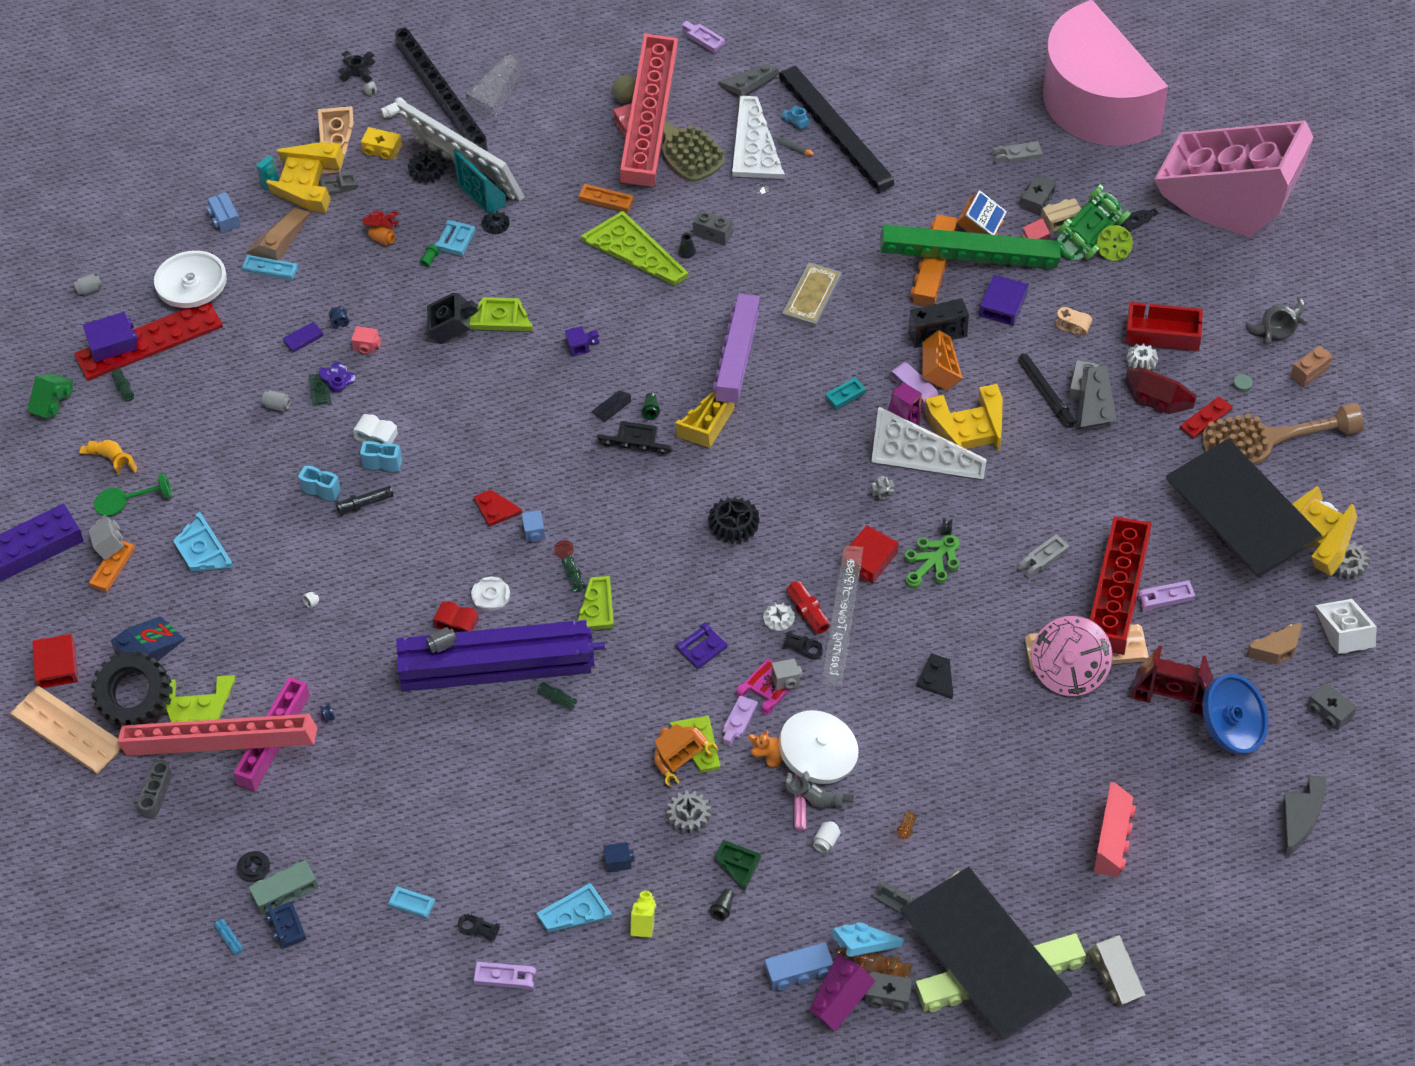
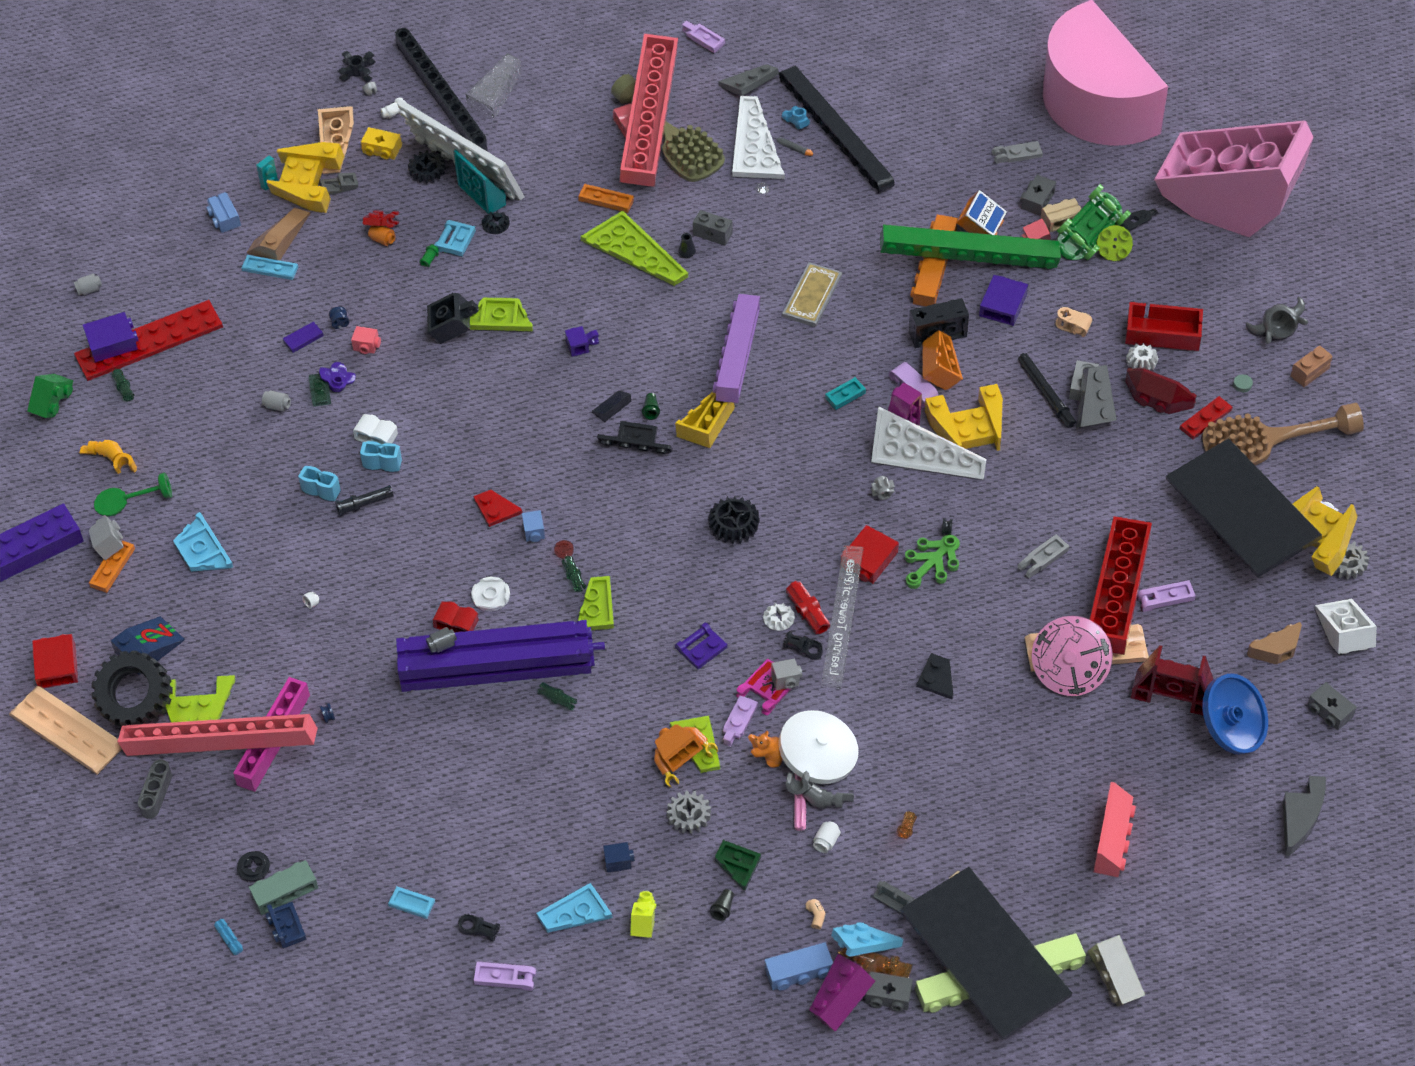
(190, 279): white dish -> none
(819, 913): none -> light nougat arm

